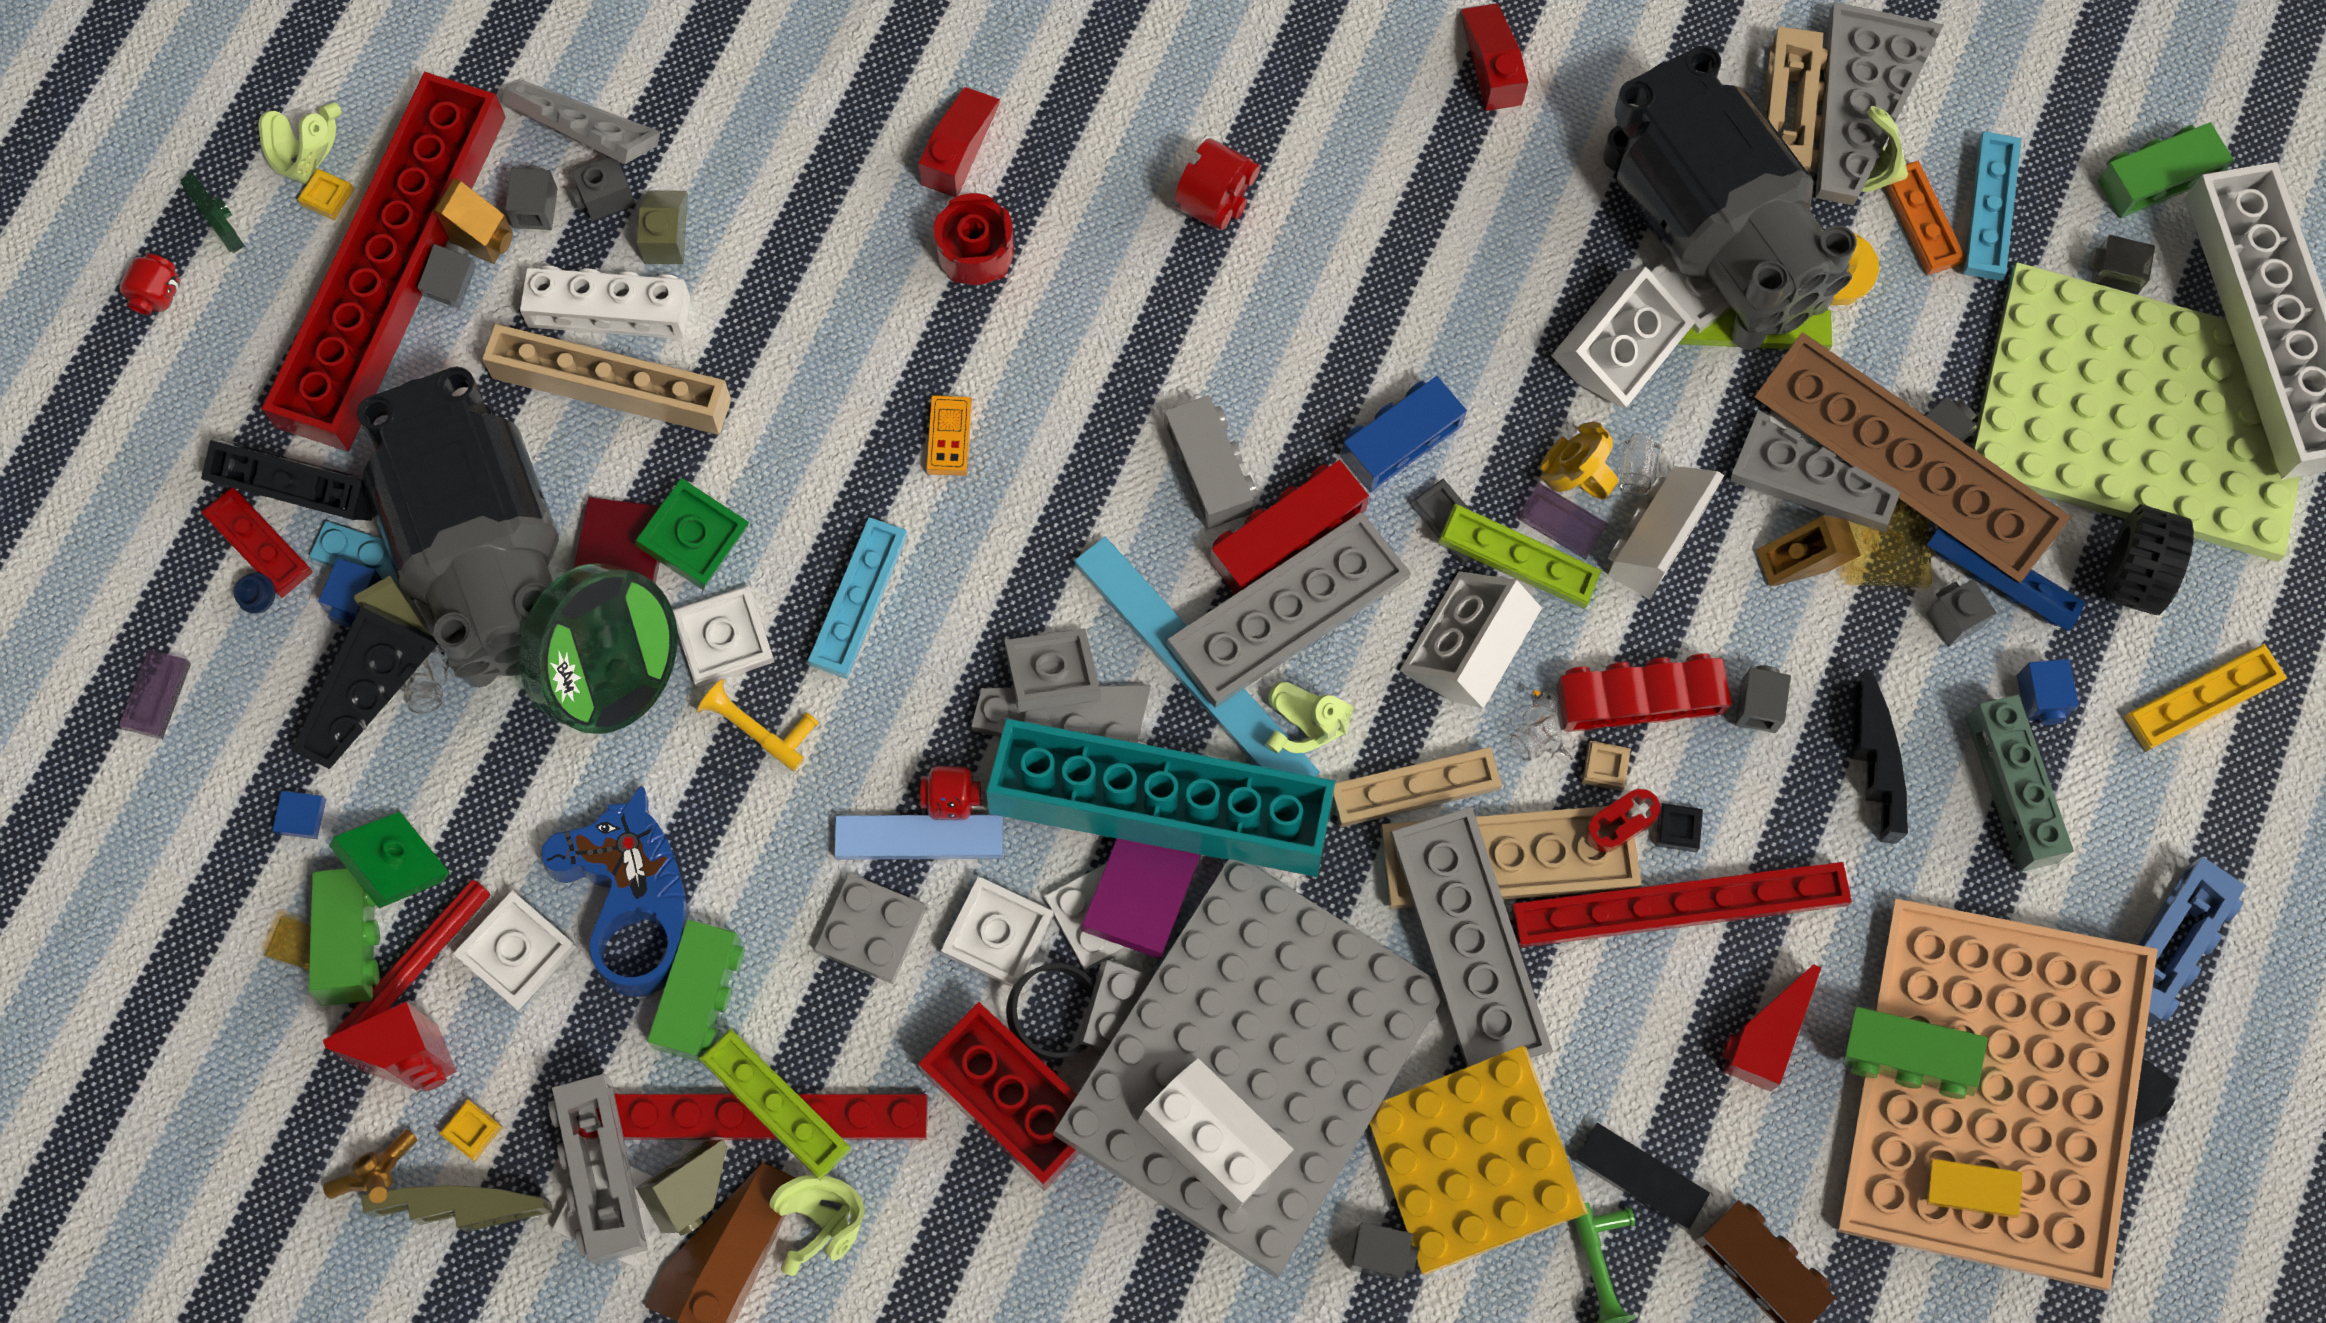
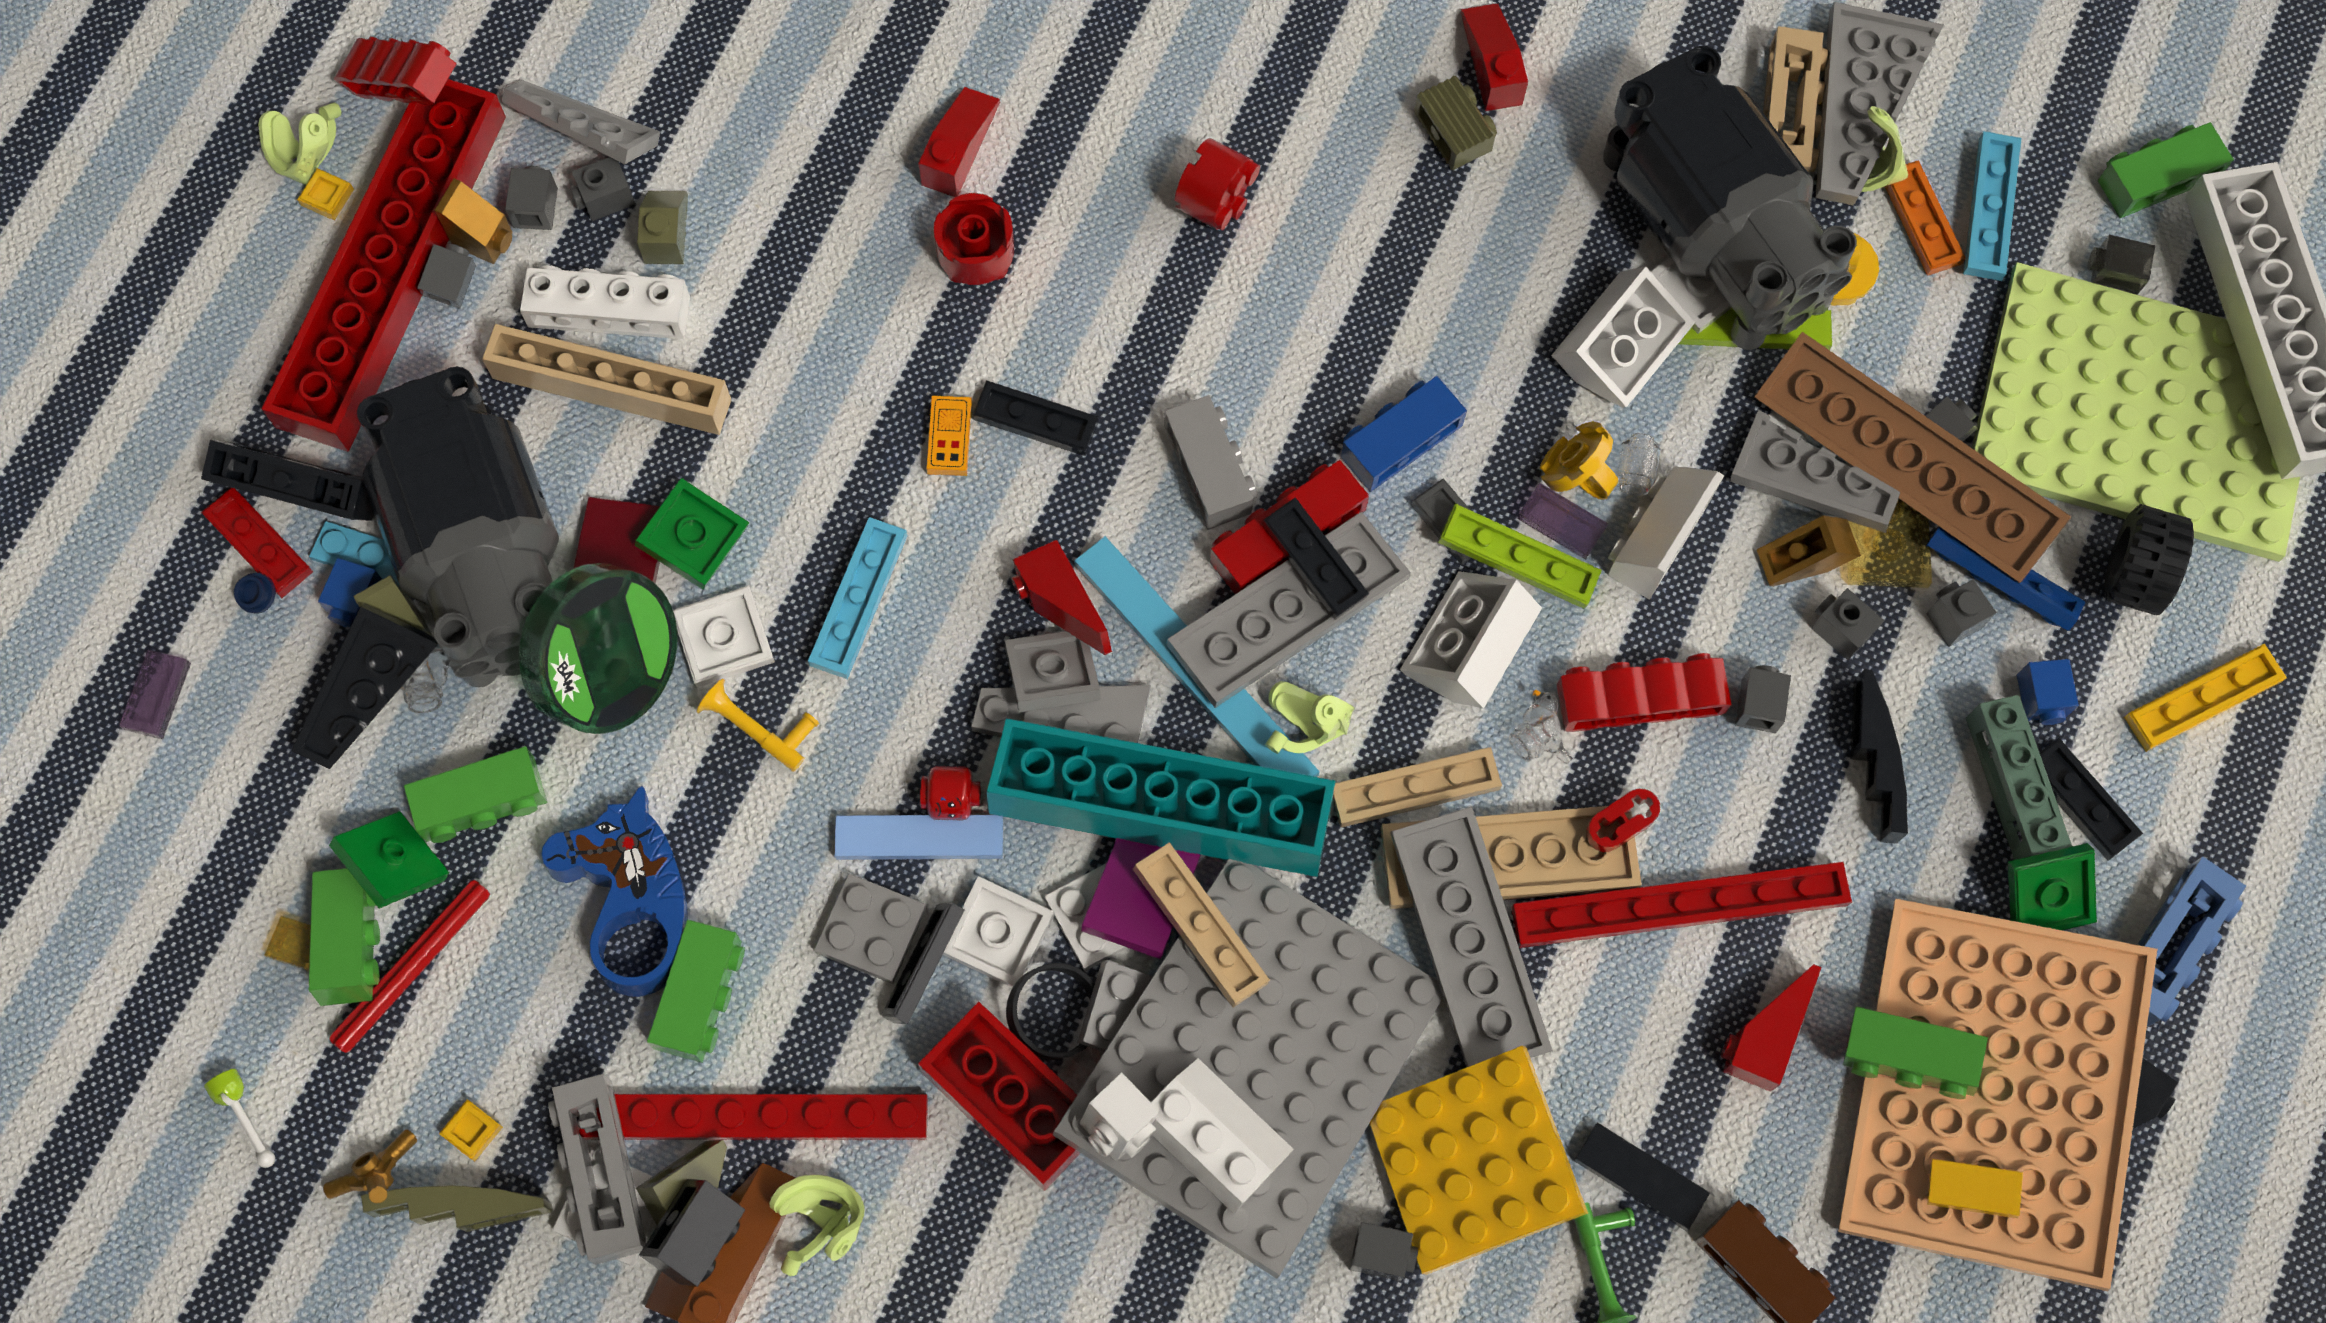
(150, 284): red head -> none
(214, 211): clear green plate -> none
(226, 1091): none -> hinge
(299, 815): blue tile -> none
(396, 70): none -> red brick
(396, 1047): red slope -> none
(475, 795): none -> bright green brick
(514, 950): white plate -> none
(693, 1233): none -> black brick
(775, 1104): lime tile -> none
(922, 963): none -> black tile
(1035, 418): none -> black tile
(1058, 594): none -> red slope
(1119, 1119): none -> white brick
(1201, 925): none -> tan plate
(1315, 558): none -> black tile
(1455, 122): none -> olive brick
(1606, 765): tan tile -> none
(1679, 827): black tile -> none
(1846, 622): none -> dark grey brick
(2054, 888): none -> green plate
(2087, 801): none -> black tile

